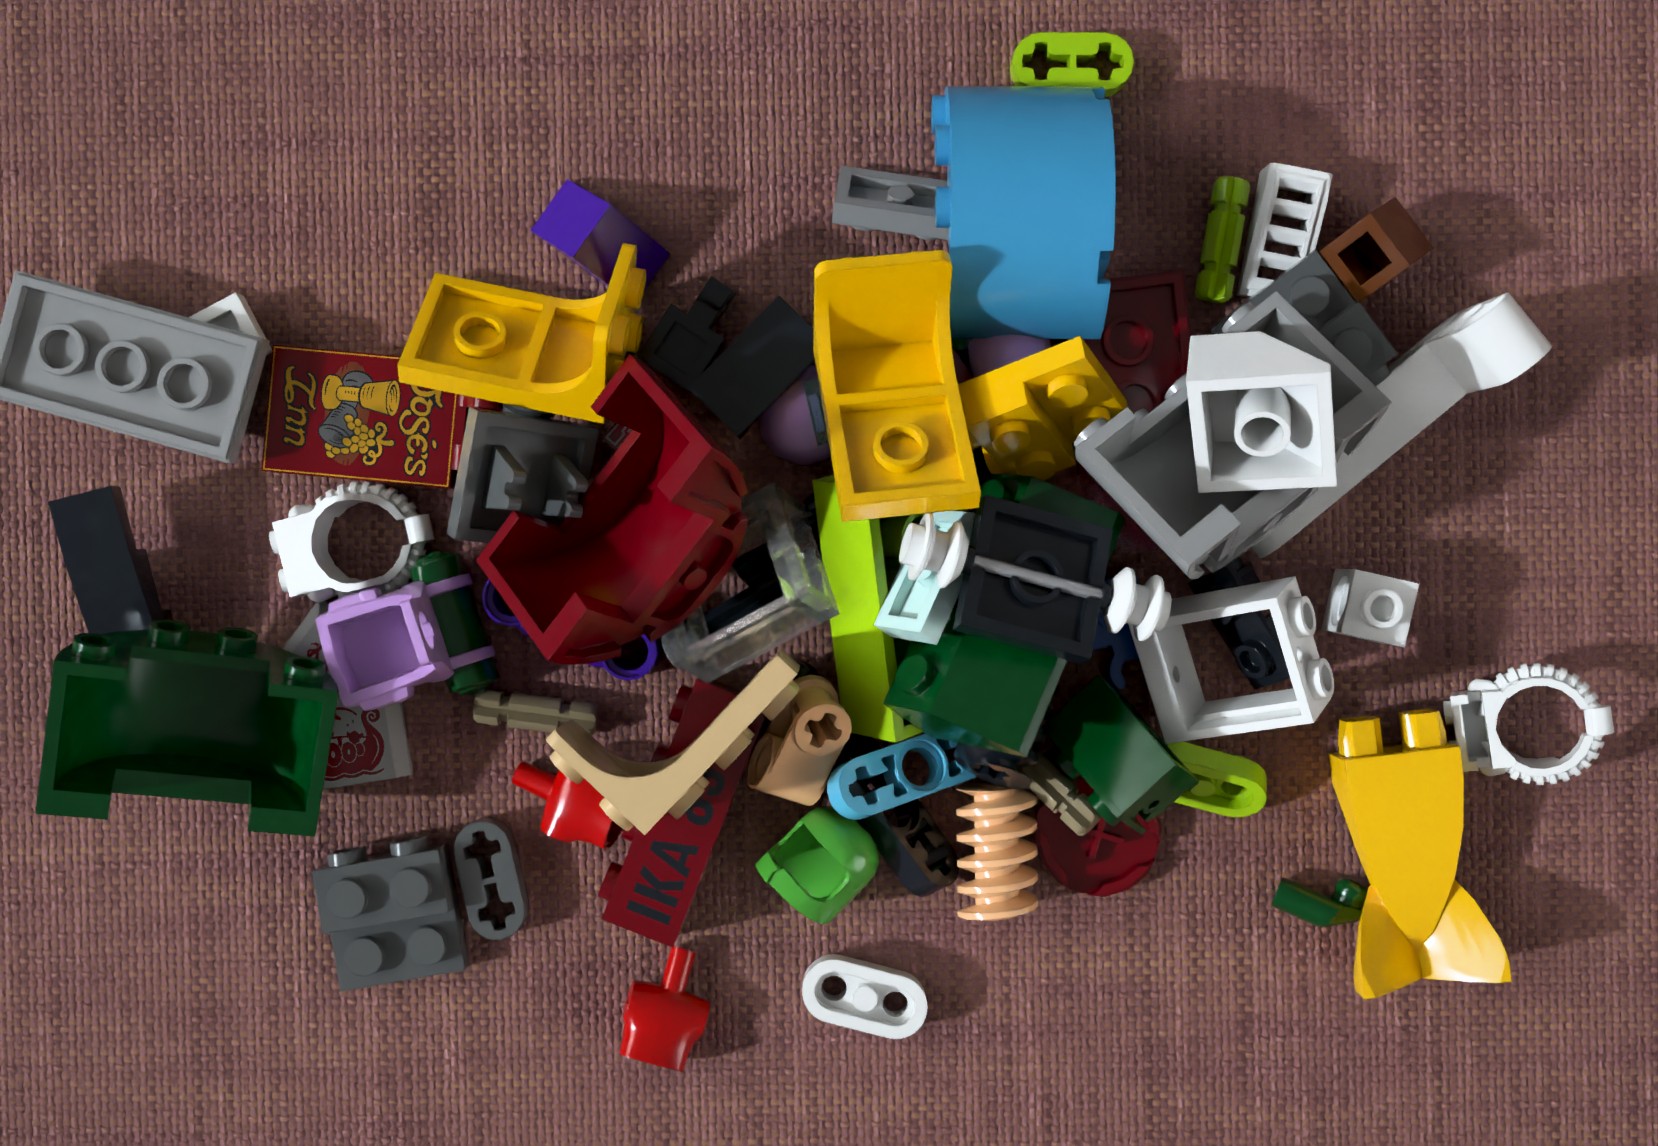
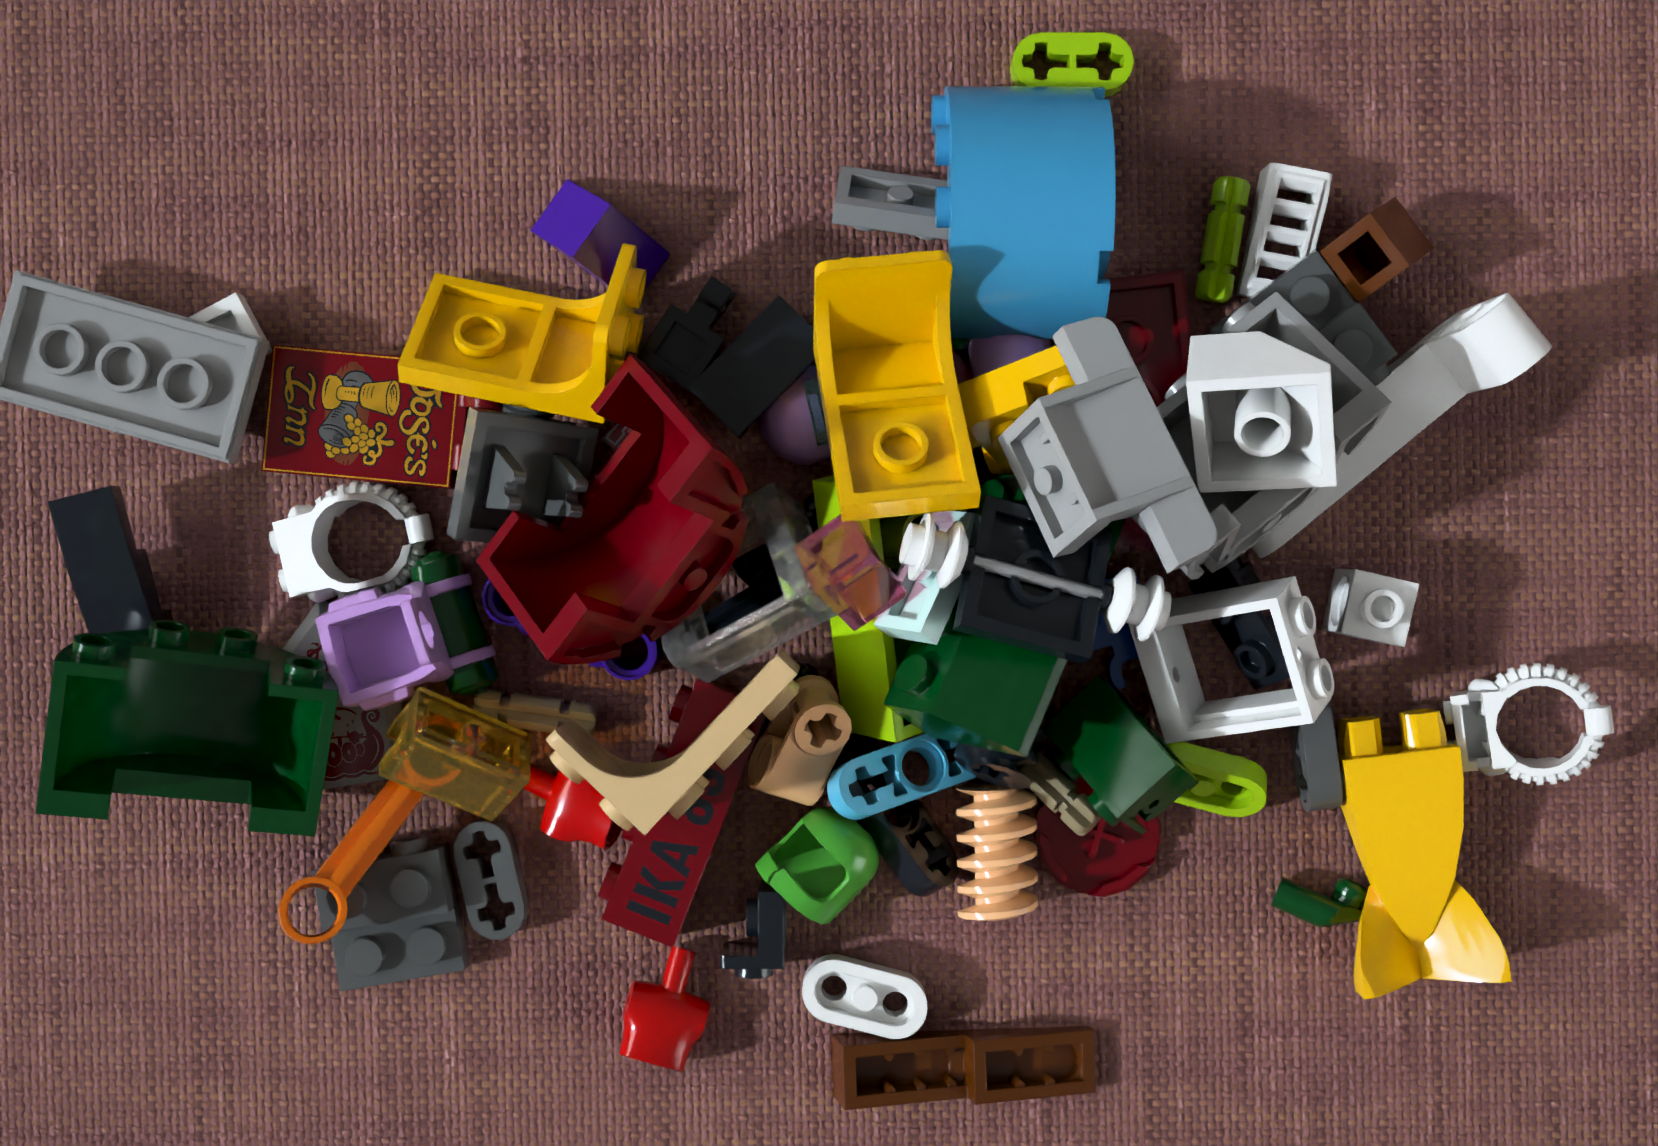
(353, 856): none -> orange piece
(457, 754): none -> clear yellow hinge
(768, 921): none -> black bracket
(849, 572): none -> panel
(962, 1064): none -> reddish brown slope
(1105, 454): none -> light grey plate
(1317, 763): none -> dark grey beam

